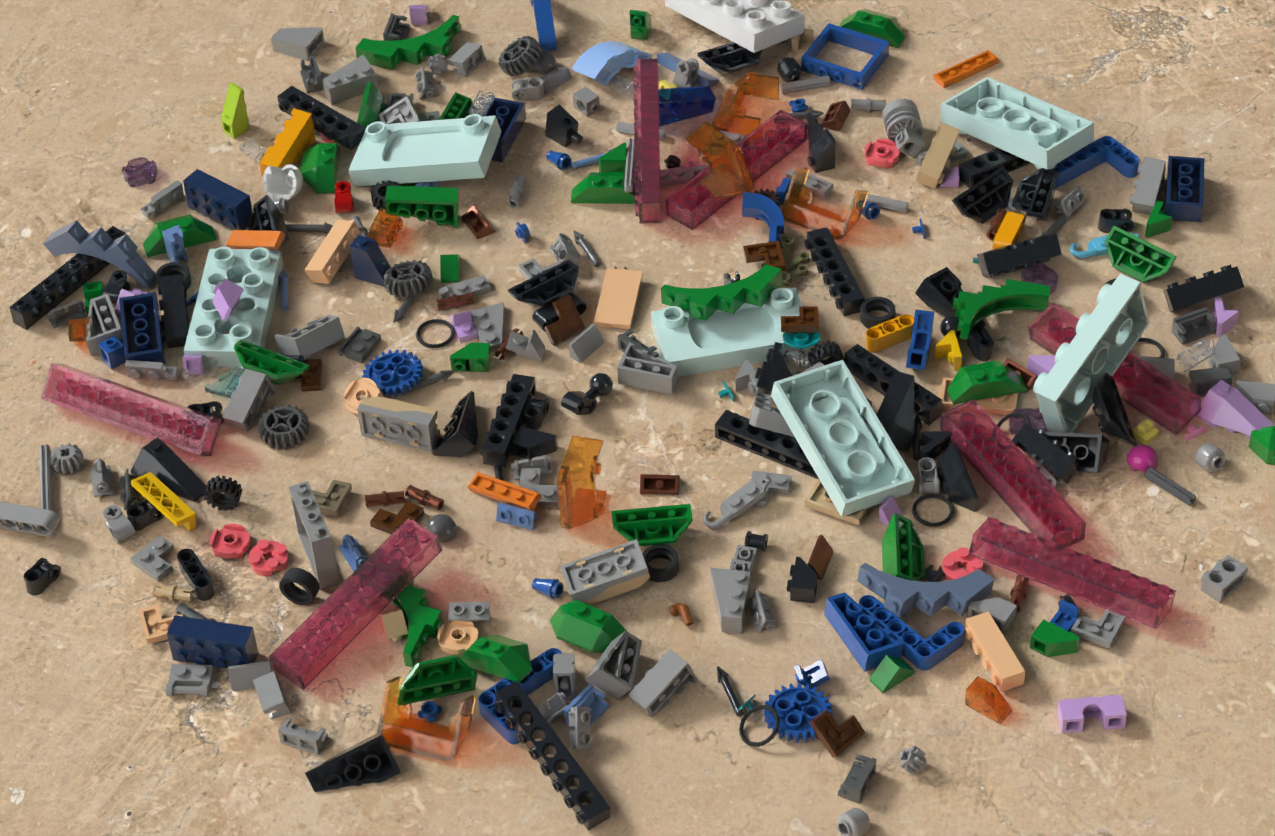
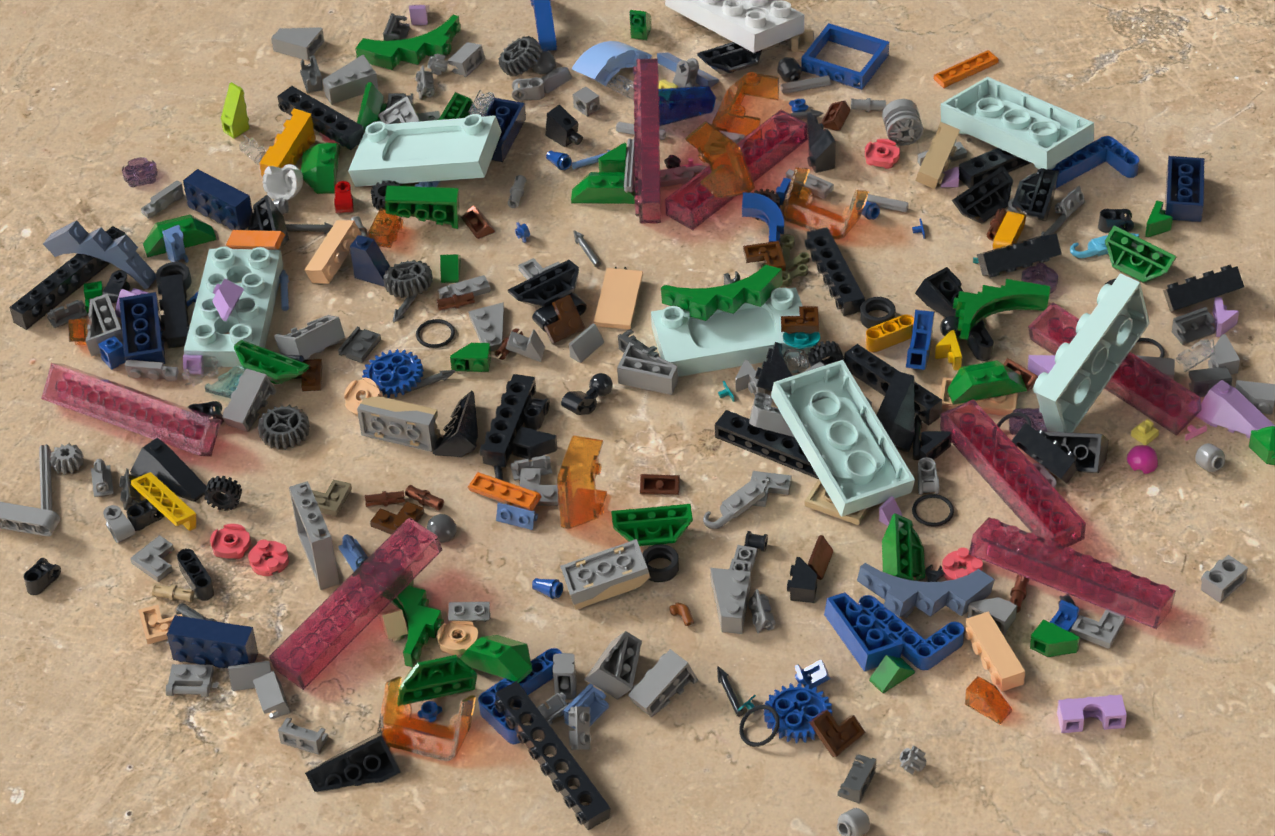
(304, 579): black tyre -> none
(464, 326): lavender slope -> none
(565, 250): light grey piece -> none
(585, 626): green wedge -> none
(875, 25): green wedge -> none
(909, 142): light grey brick -> none
(956, 480): black wedge -> none
(1111, 411): black wedge -> none
(1148, 185): light grey wedge -> none
(1170, 486): black axle -> none

